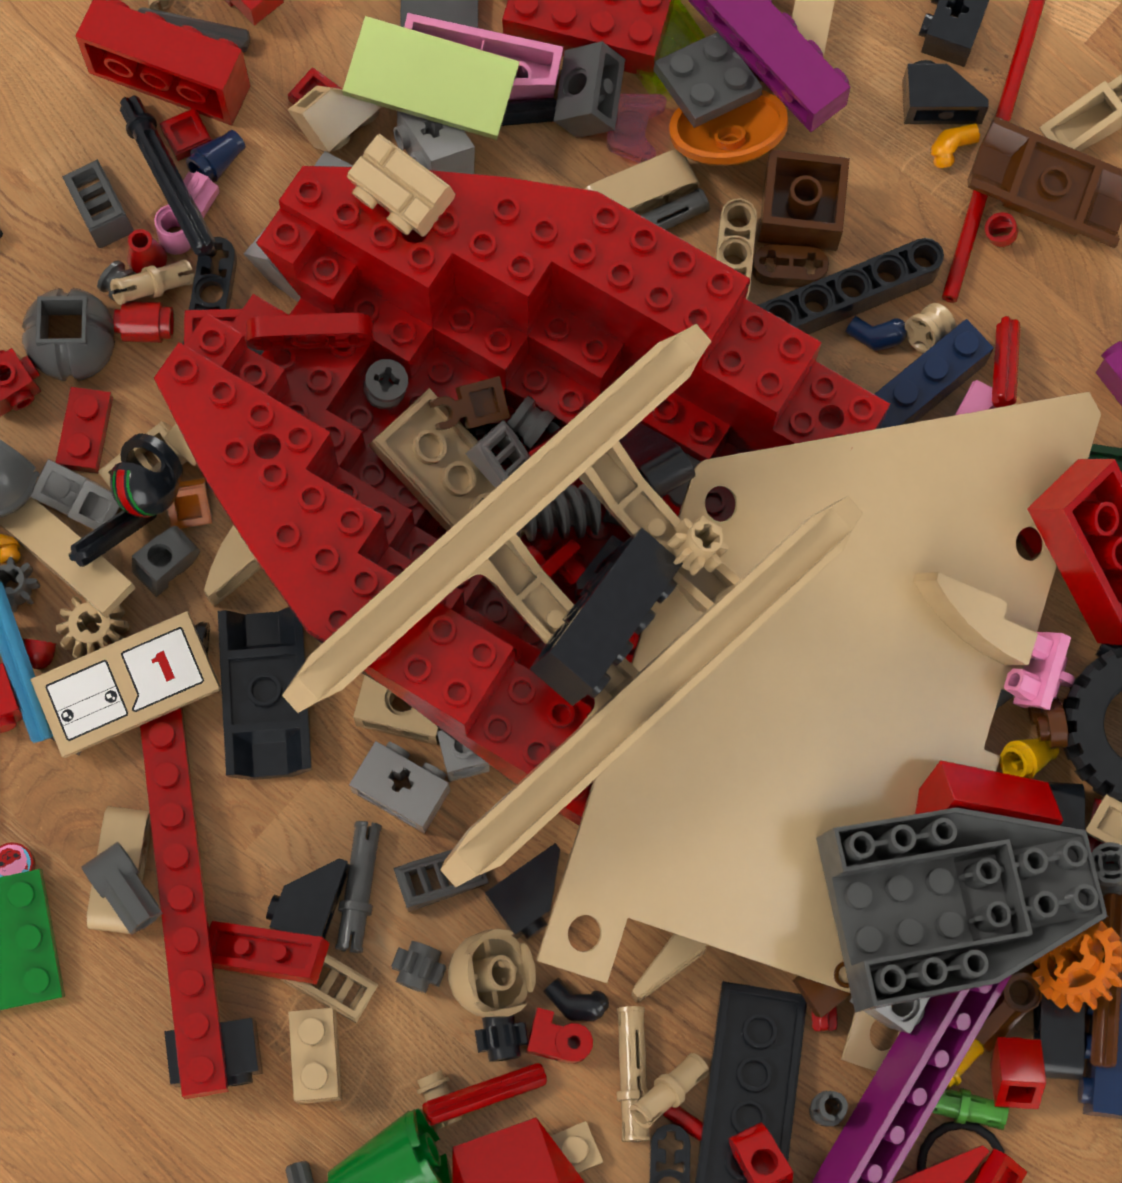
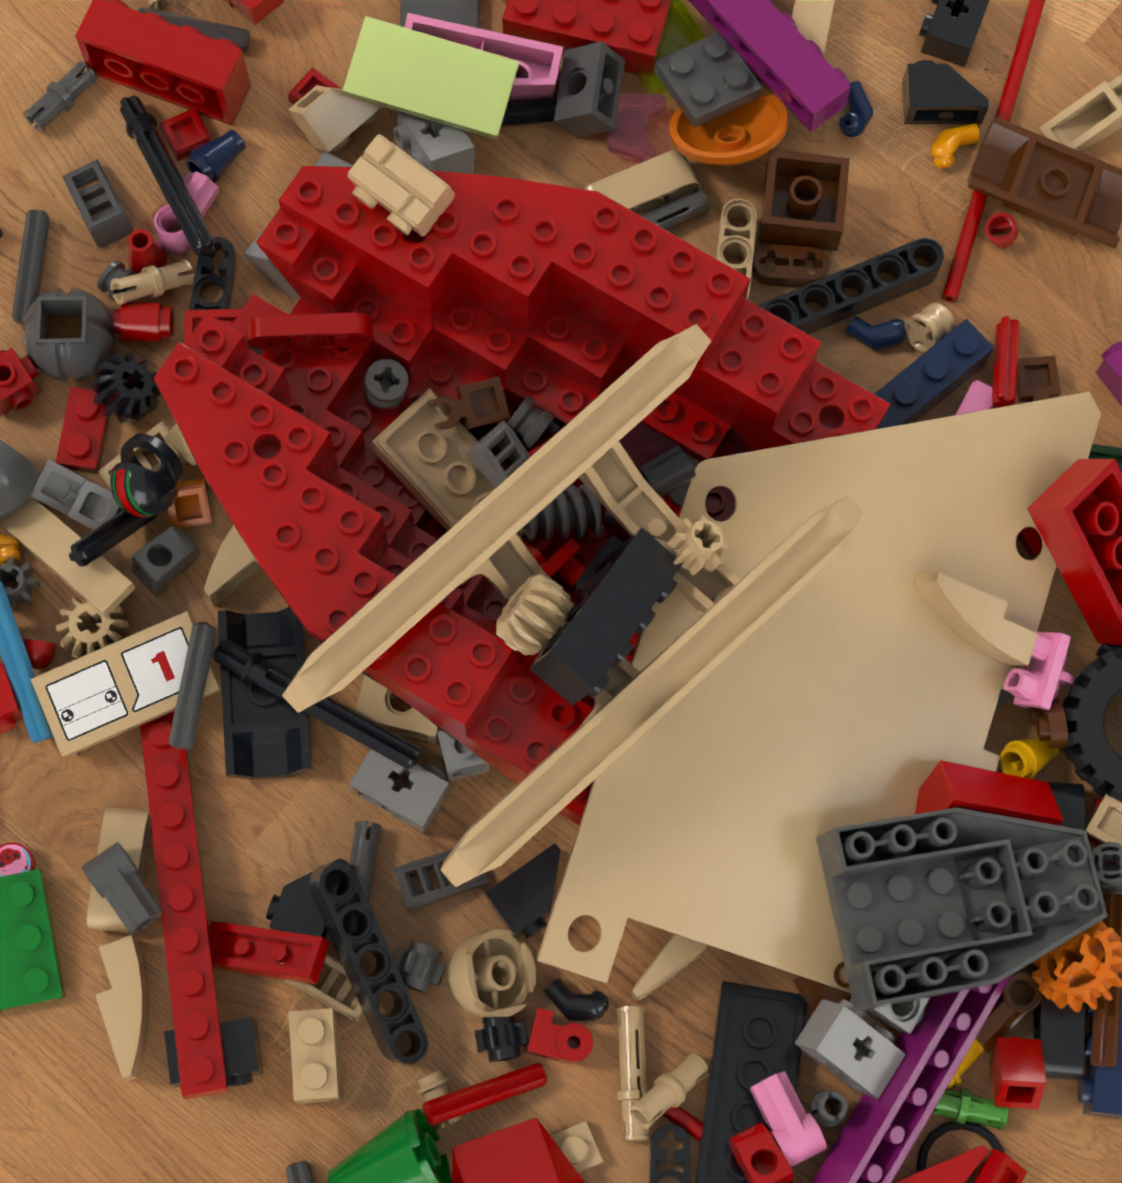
(30, 262): none -> dark grey axle
(60, 96): none -> dark grey pin
(125, 388): none -> black gear
(125, 1004): none -> tan slope
(192, 686): none -> dark grey axle
(329, 711): none -> black axle
(386, 974): none -> black beam
(533, 615): none -> tan gear
(788, 1123): none -> bright pink piece
(851, 1047): none -> light grey brick
(859, 113): none -> dark blue arm
(1037, 379): none -> reddish brown plate

